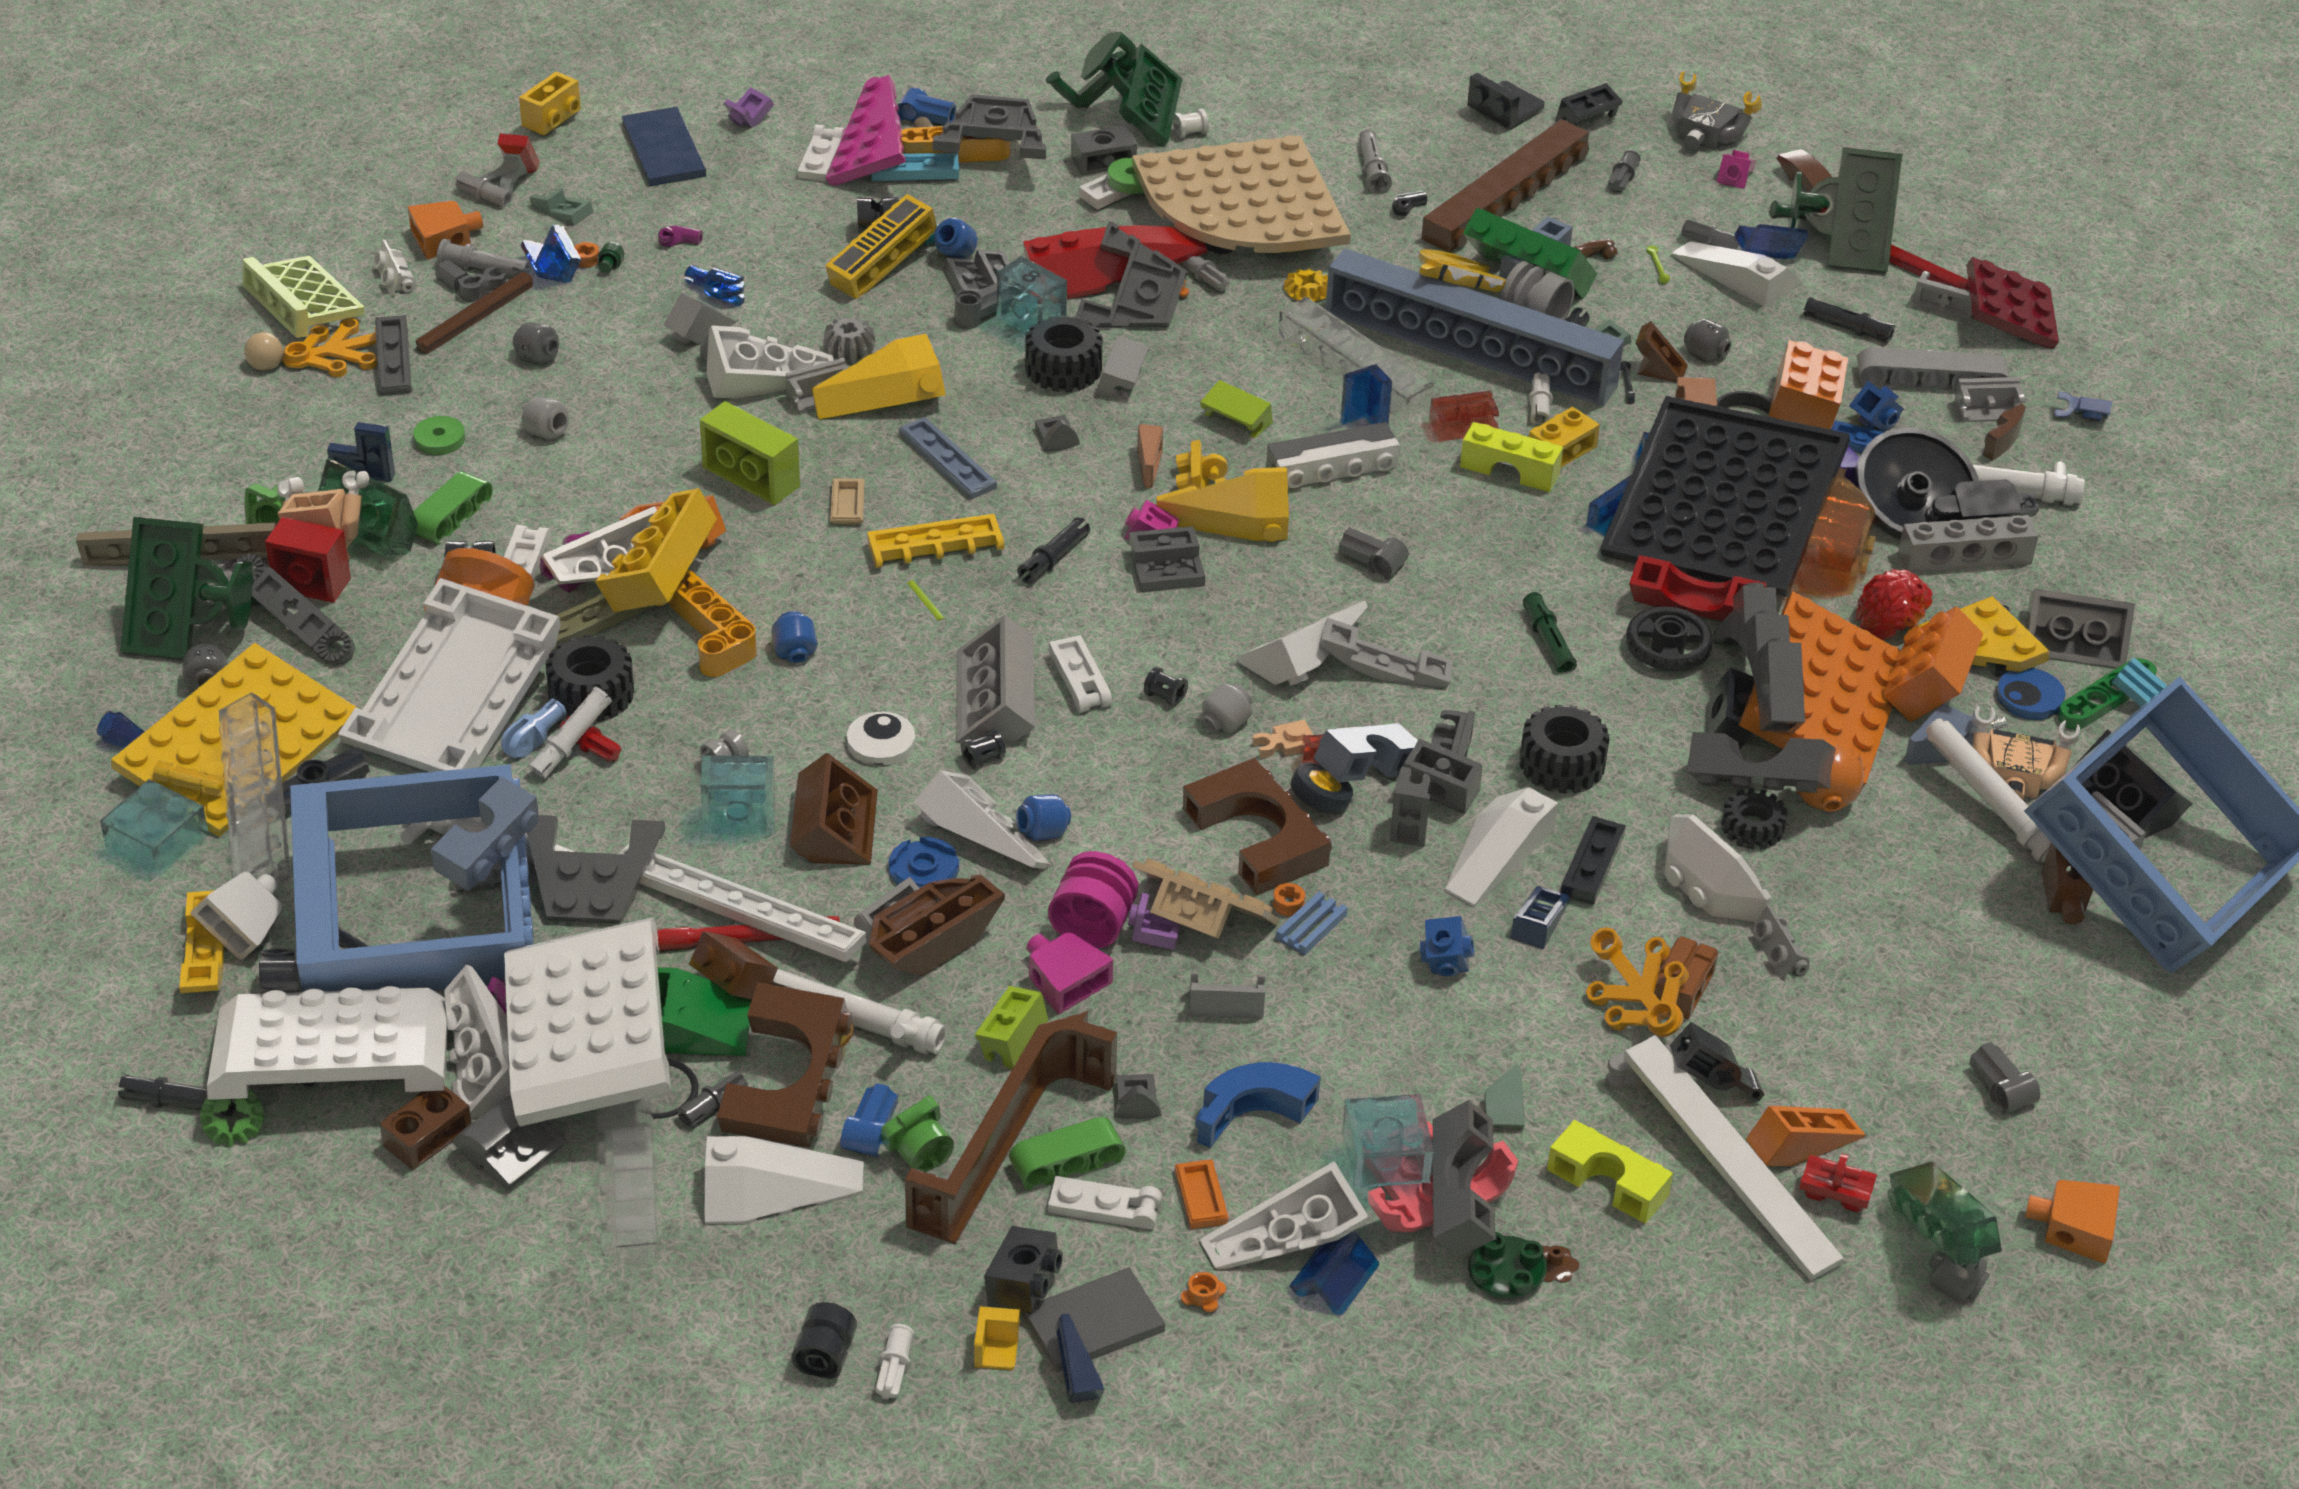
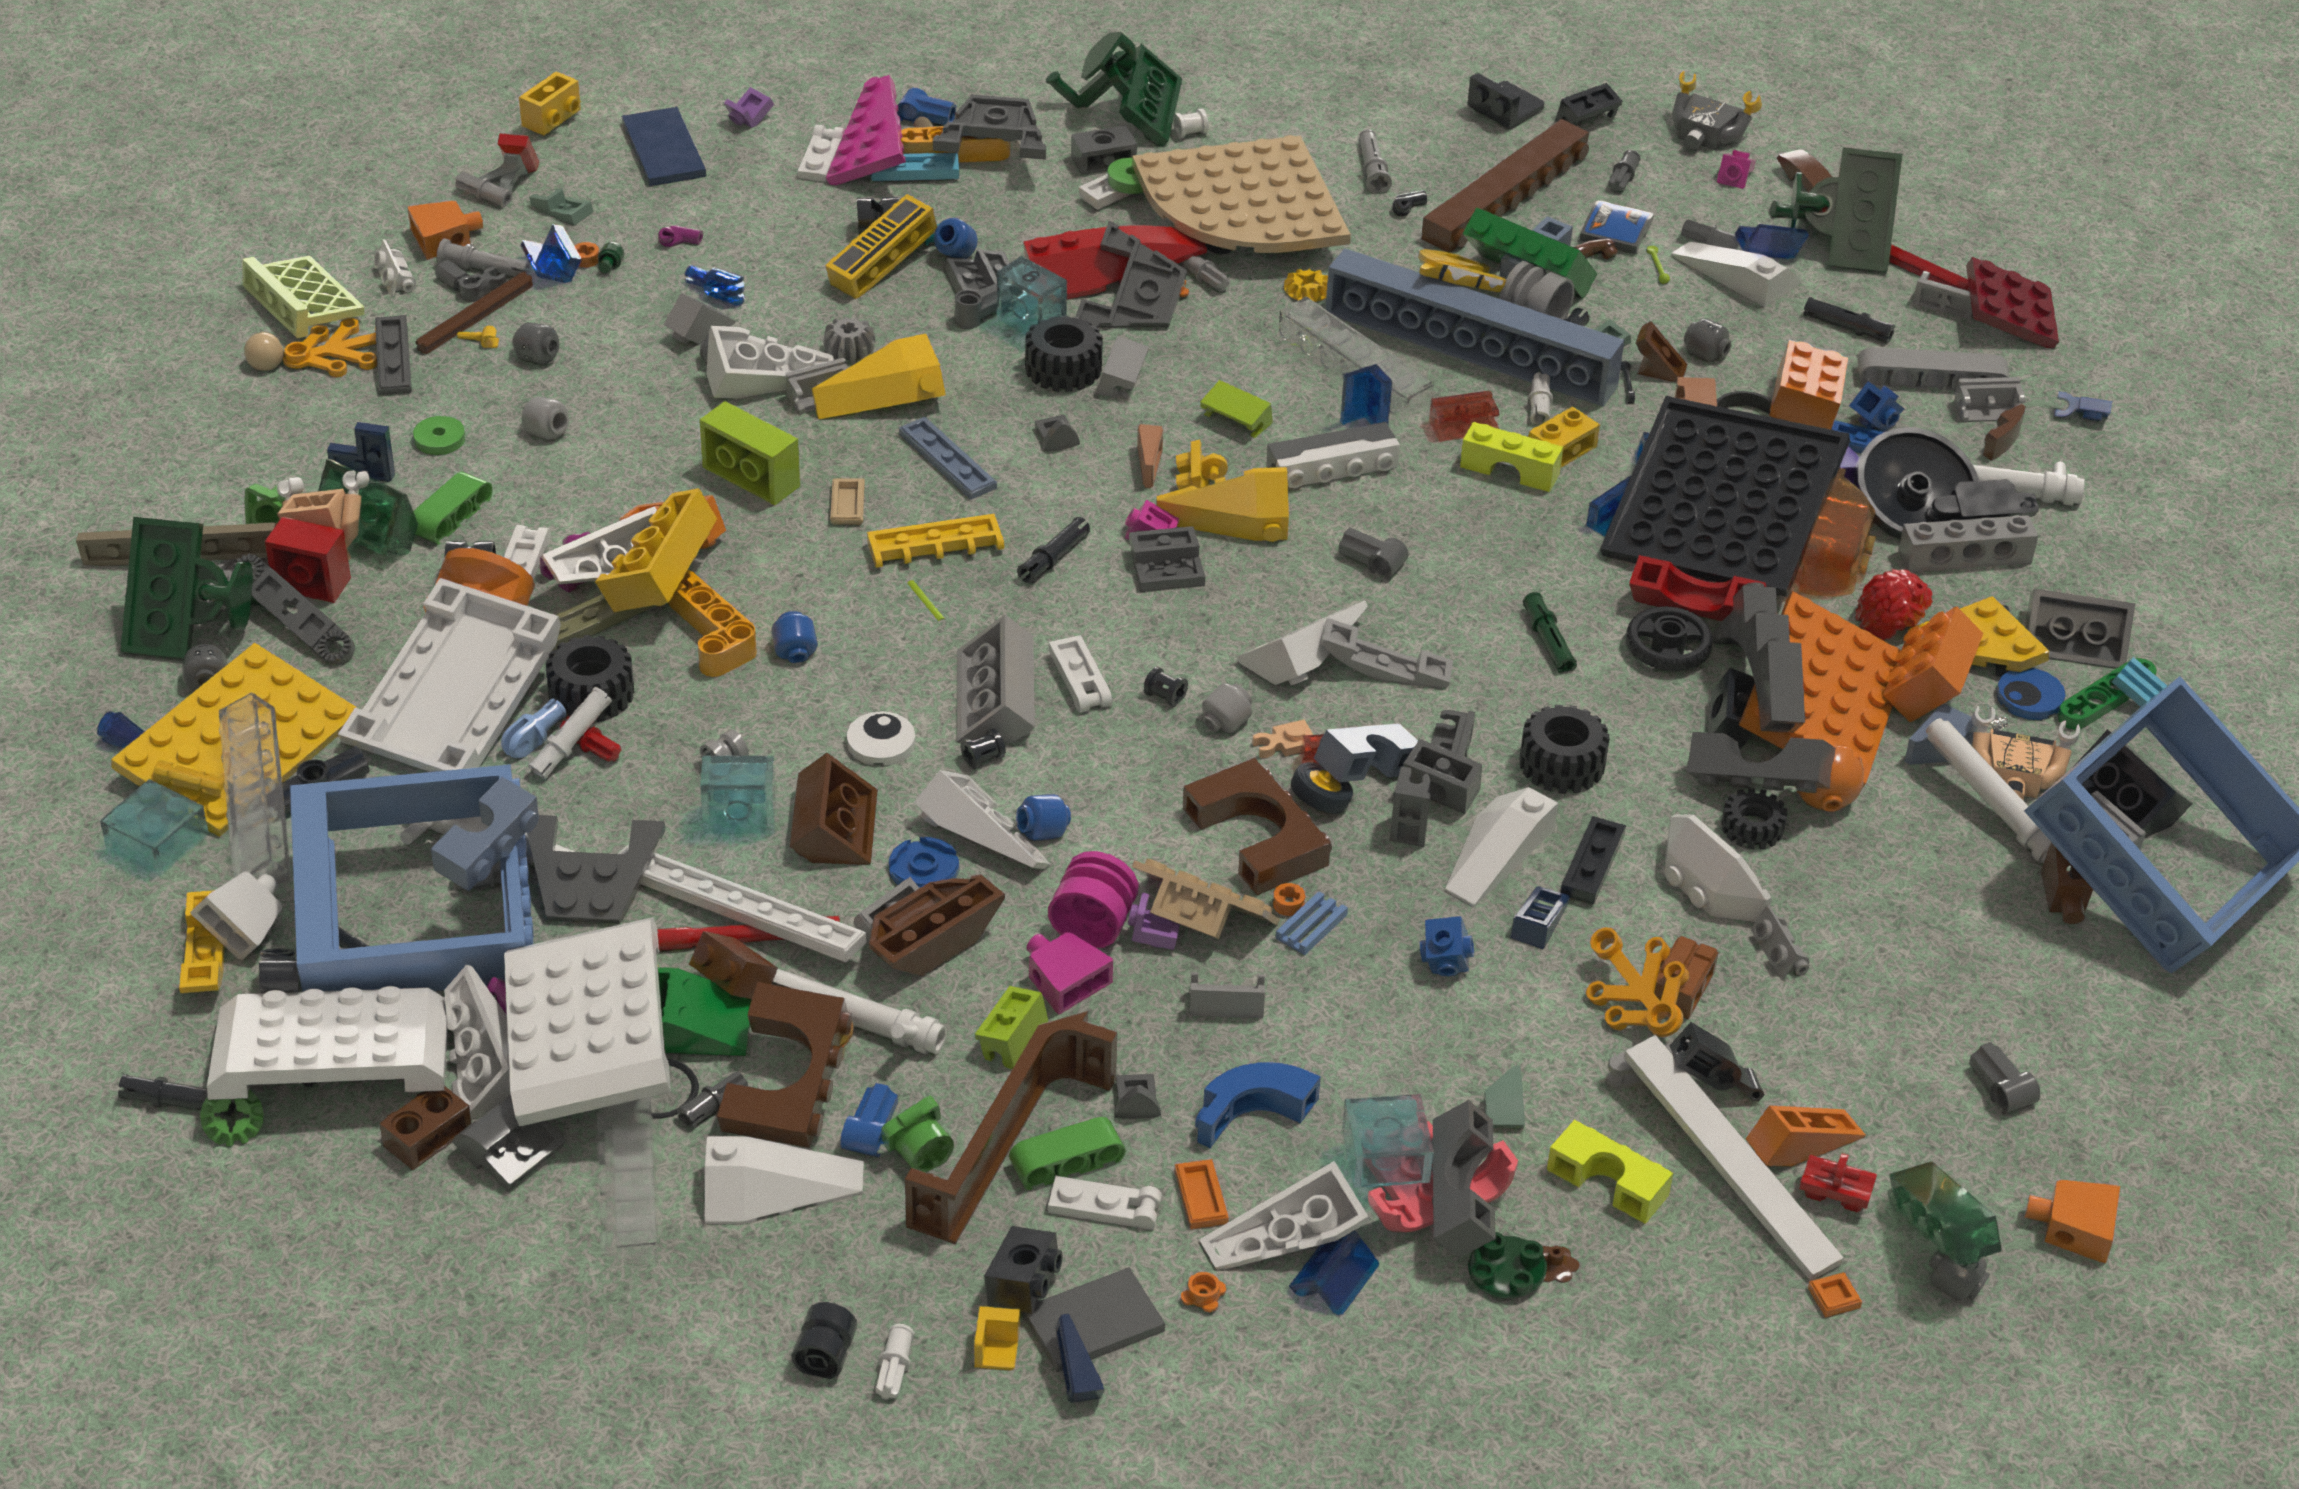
(486, 337): none -> yellow hand
(1618, 223): none -> slope
(1834, 1294): none -> orange tile

